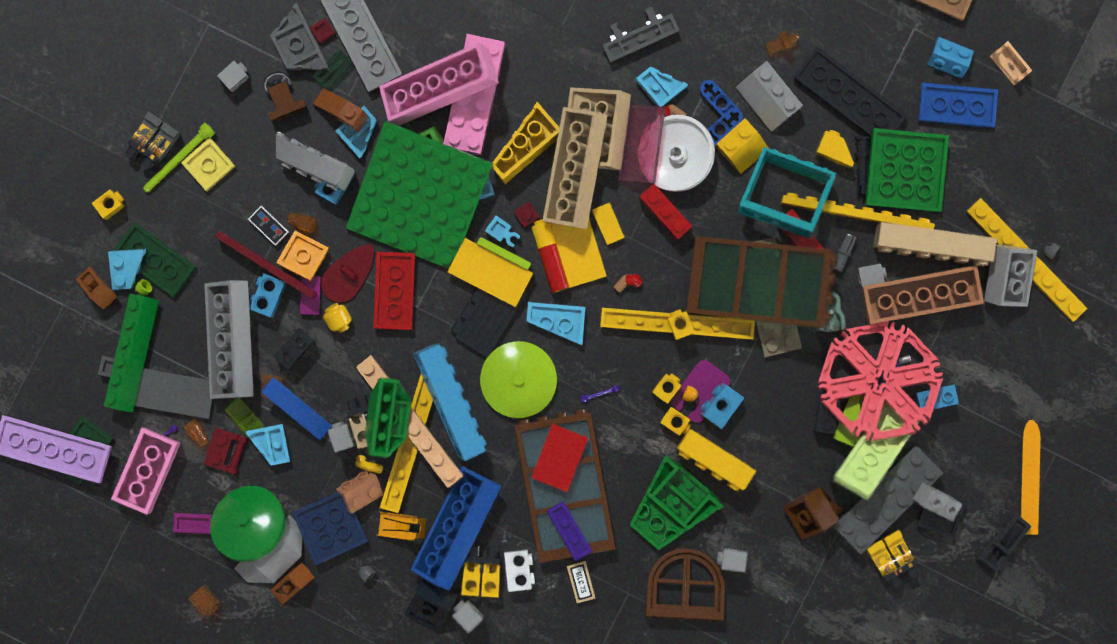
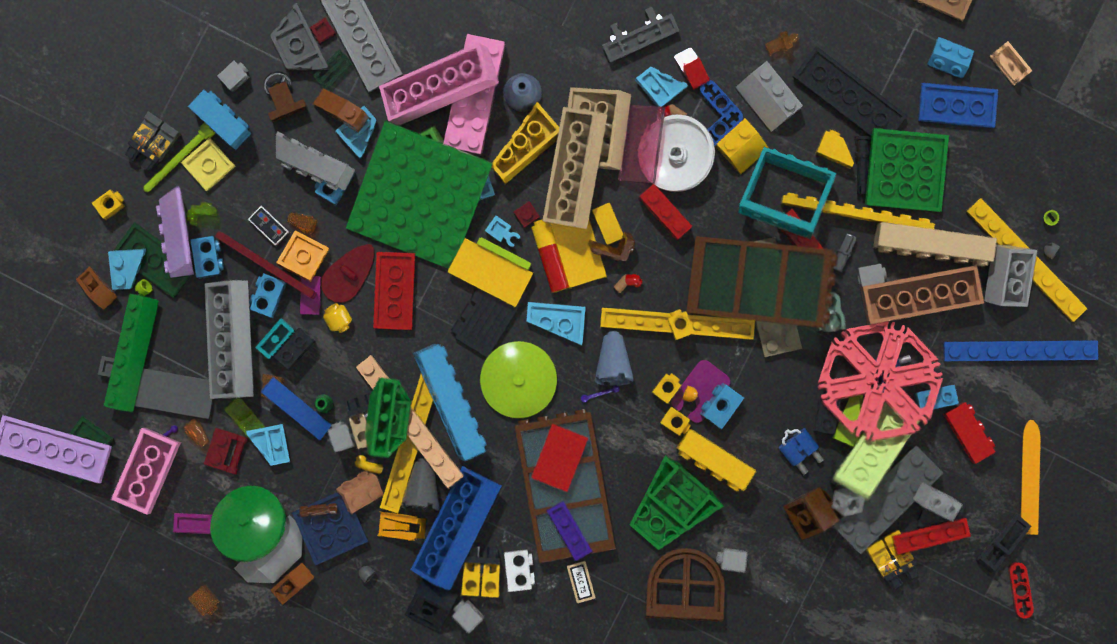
(175, 234): none -> lavender slope
(201, 258): none -> dark azure brick
(202, 209): none -> clear neon green bracket
(220, 118): none -> dark azure brick
(275, 339): none -> teal brick
(315, 510): none -> reddish brown axle
(328, 403): none -> green cone
(421, 489): none -> dark grey cone
(523, 99): none -> sand blue cone
(613, 361): none -> sand blue cone
(622, 252): none -> reddish brown bracket
(692, 68): none -> red slope
(799, 447): none -> blue piece
(847, 502): none -> light grey brick
(931, 536): none -> red tile
(969, 432): none -> red brick
(1020, 350): none -> blue plate
(1023, 575): none -> red beam
(1047, 219): none -> lime hinge

